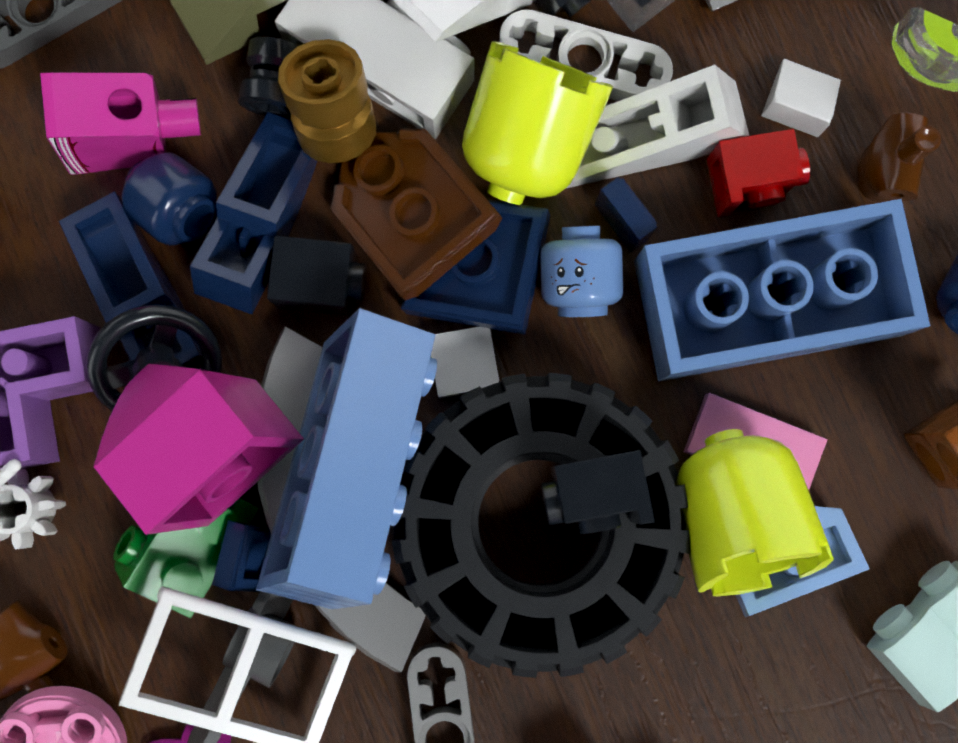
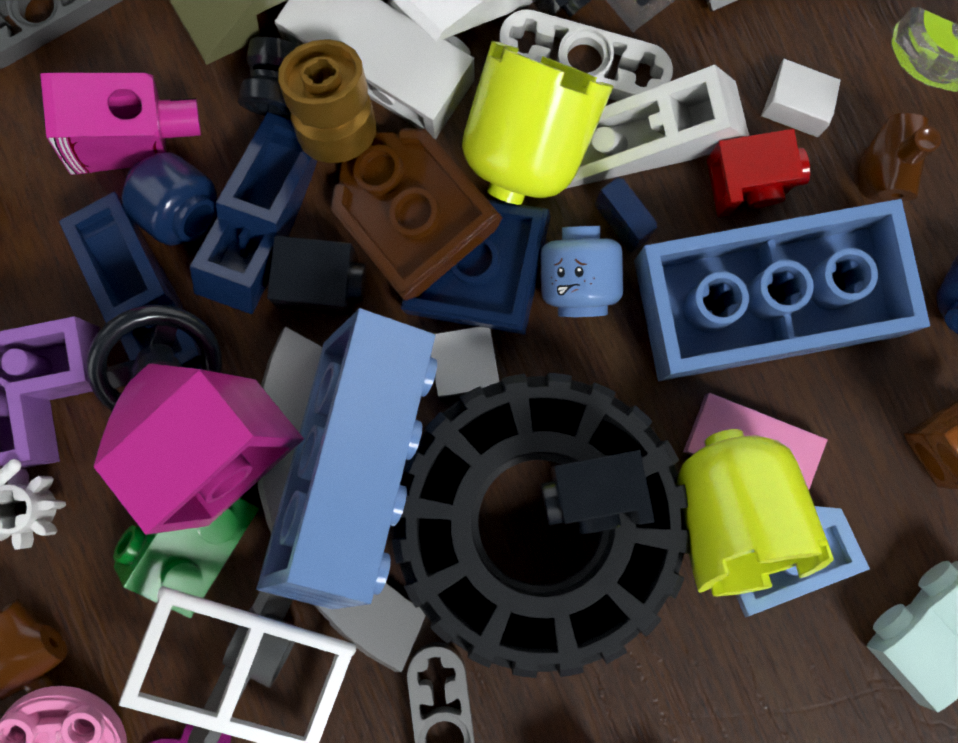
(241, 556): dark blue tile -> none

